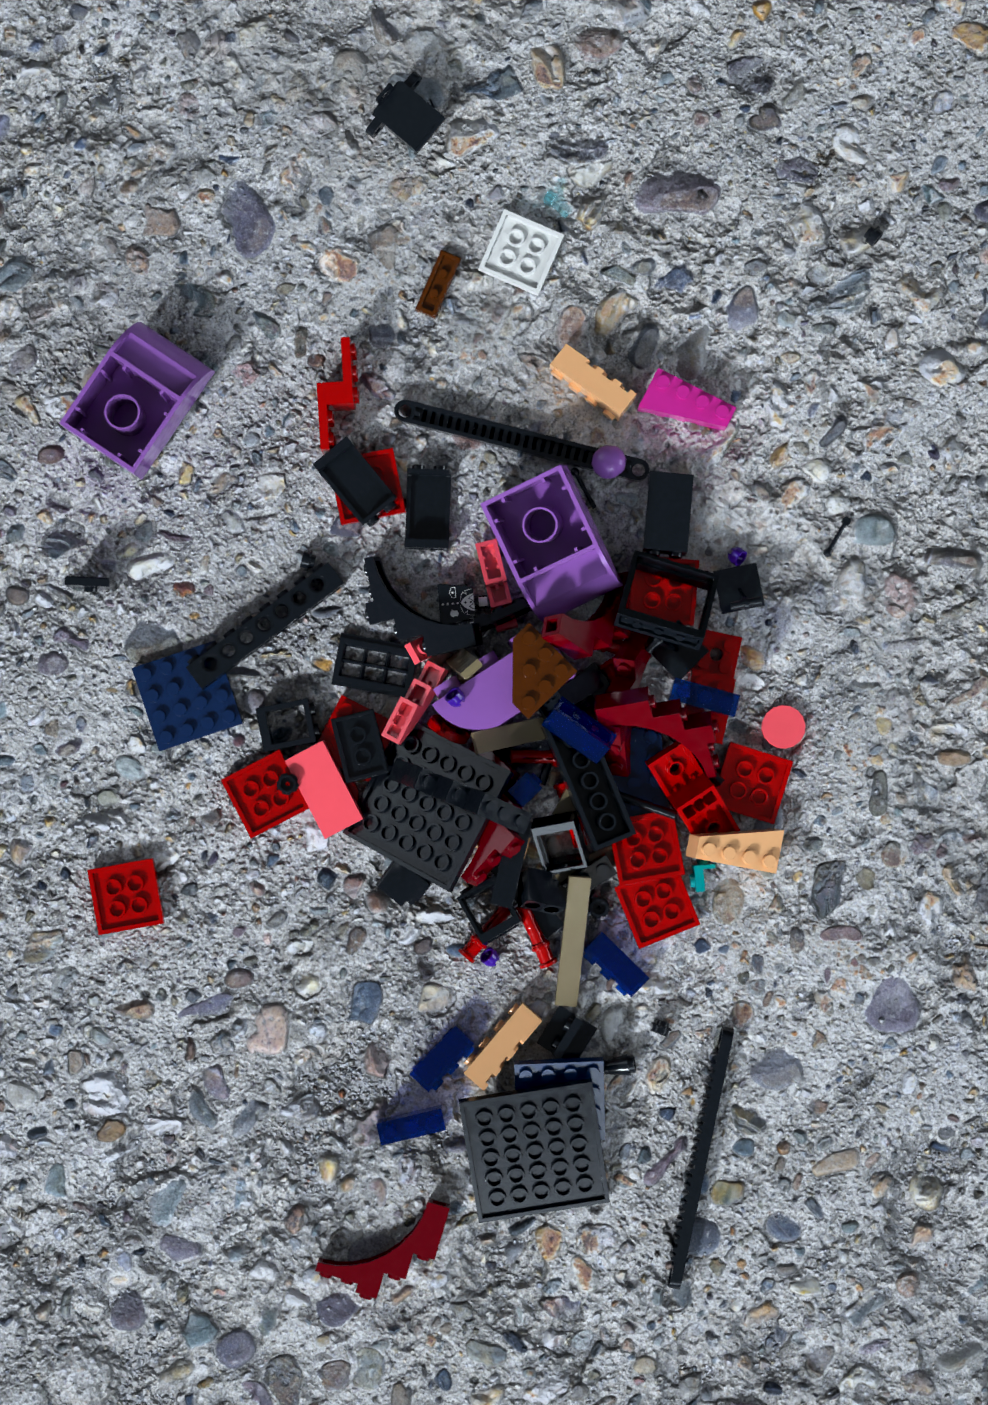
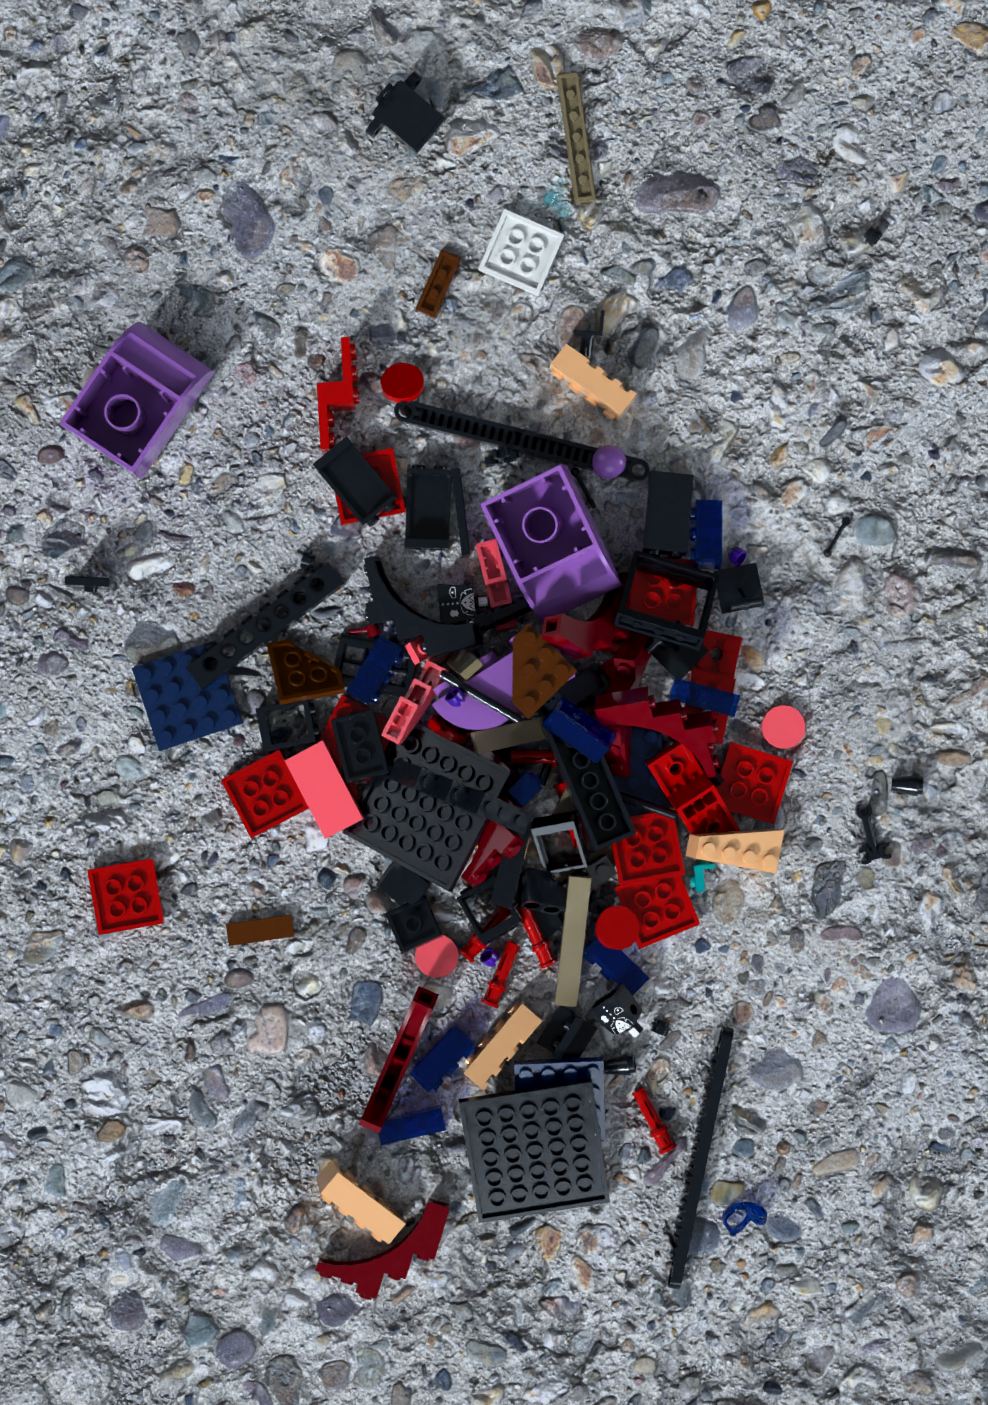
(260, 930): none -> reddish brown tile
(281, 784): black plate -> none
(301, 674): none -> reddish brown plate
(359, 1203): none -> light nougat wedge
(372, 630): none -> dark red hand
(376, 671): none -> clear blue brick
(398, 1059): none -> dark red arch
(402, 382): none -> red tile
(413, 925): none -> black plate
(437, 957): none -> coral tile
(460, 510): none -> black tile
(479, 696): none -> black bar
(497, 984): none -> red pin
(500, 456): none -> black bar
(576, 138): none -> dark tan tile
(587, 337): none -> black bracket
(617, 927): none -> red tile
(618, 1011): none -> black torso
(658, 1130): none -> red pin
(679, 400): dark pink wedge -> none
(706, 534): none -> clear blue brick
(753, 1213): none -> clear blue piece
(874, 851): none -> black bar
(908, 785): none -> black cone

